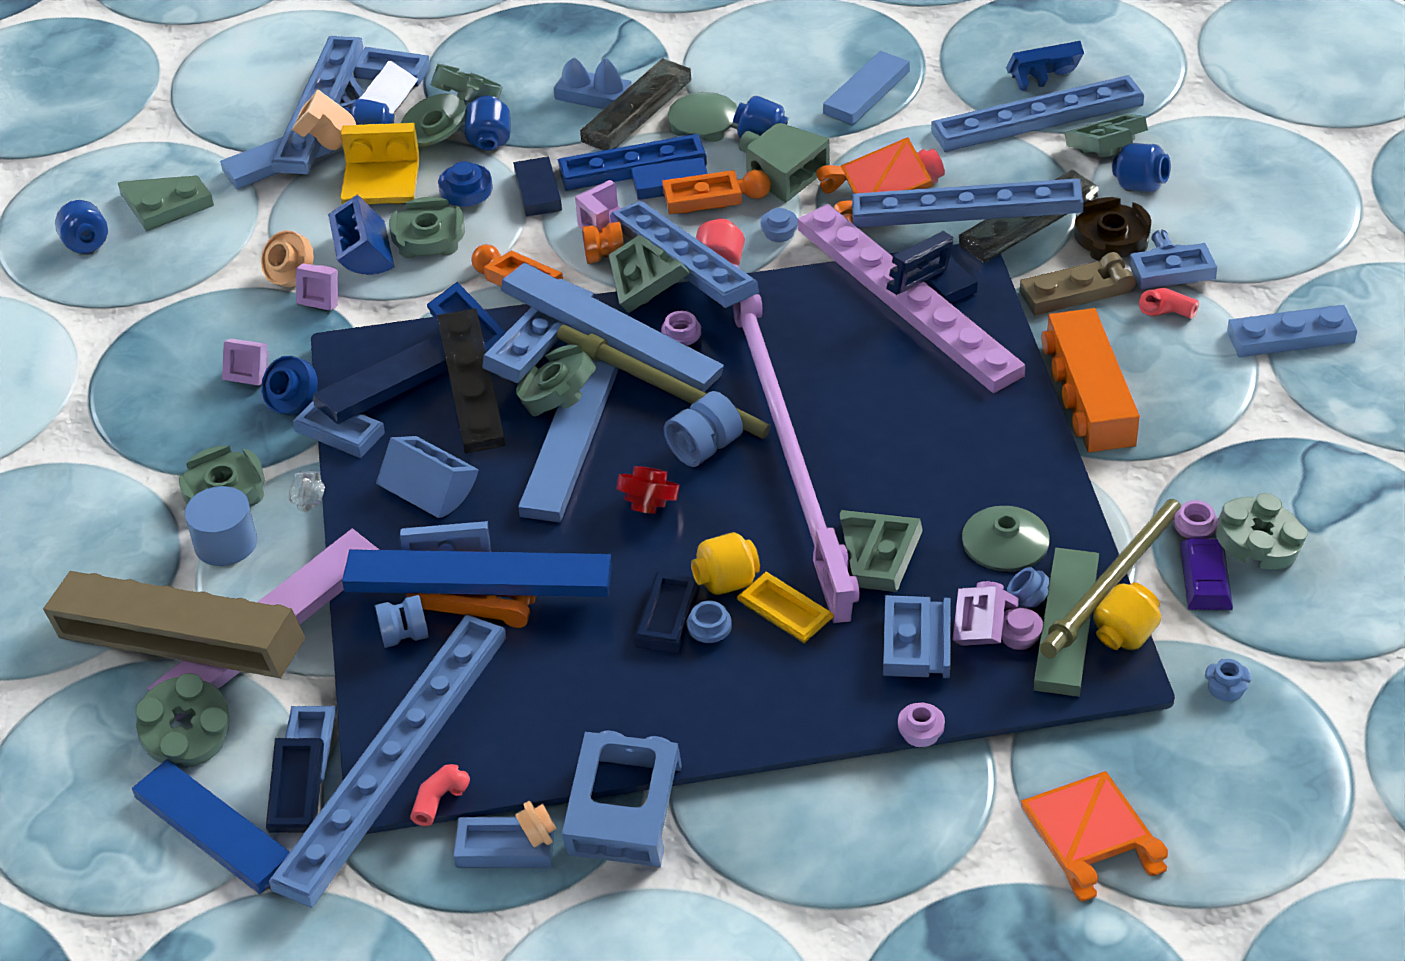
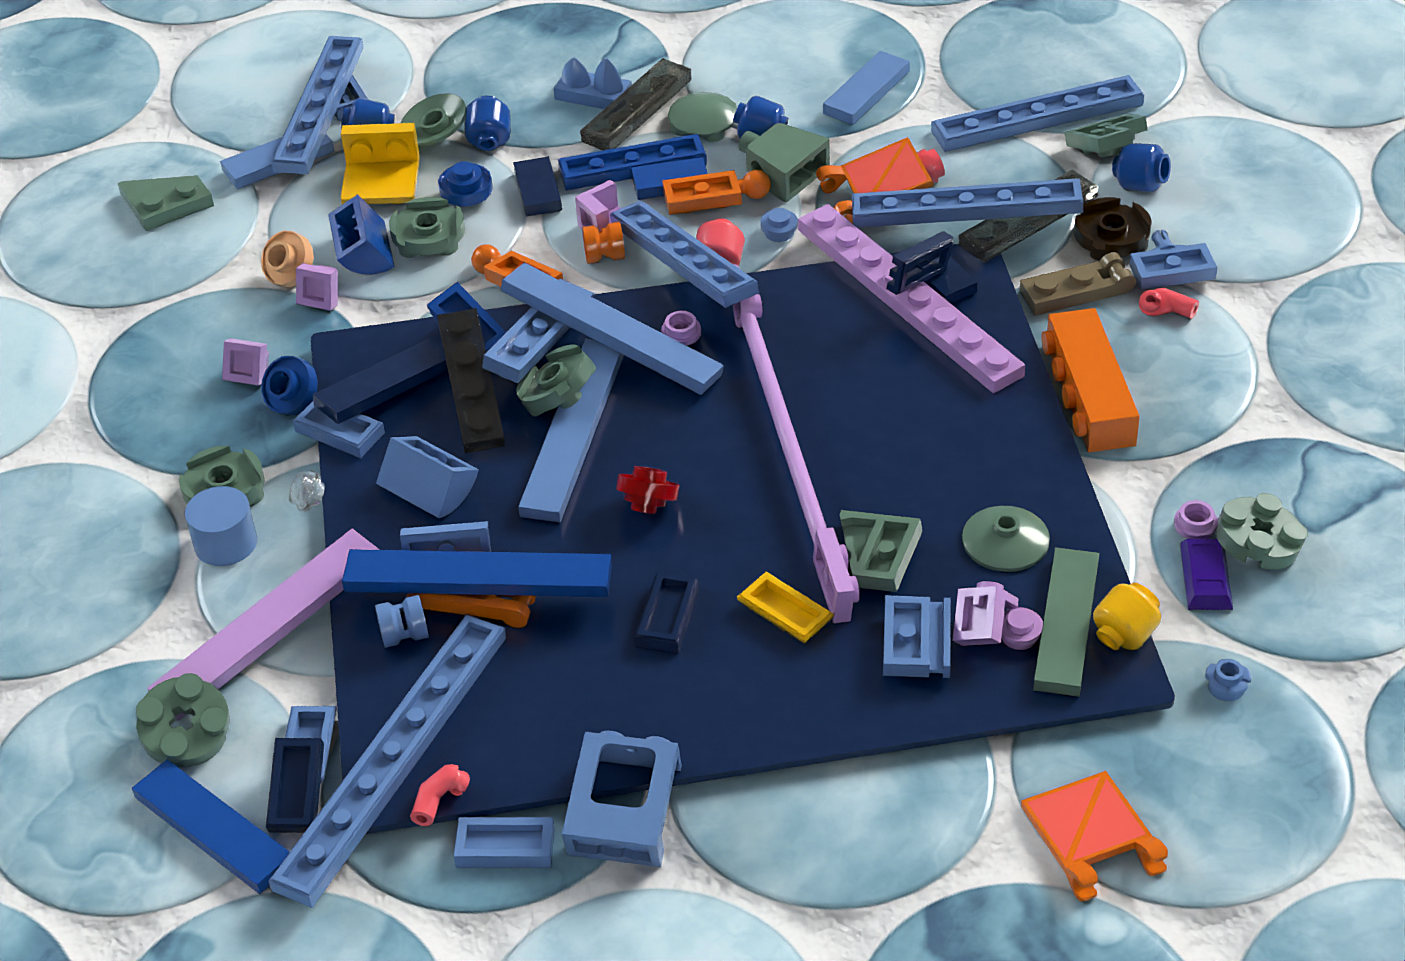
(81, 226): blue head -> none
(175, 623): dark tan brick -> none
(323, 120): light nougat leg -> none
(374, 59): medium blue tile -> none
(391, 86): tile -> none
(467, 85): sand green plate -> none
(536, 824): light nougat plate -> none
(598, 349): olive bar -> none
(643, 272): sand green wing -> none
(703, 428): medium blue wheel -> none
(709, 622): medium blue plate -> none
(725, 563): yellow head -> none
(921, 724): lavender plate -> none
(1029, 587): medium blue plate -> none
(1044, 60): blue plate -> none
(1064, 631): olive bar -> none
(1291, 330): medium blue plate -> none

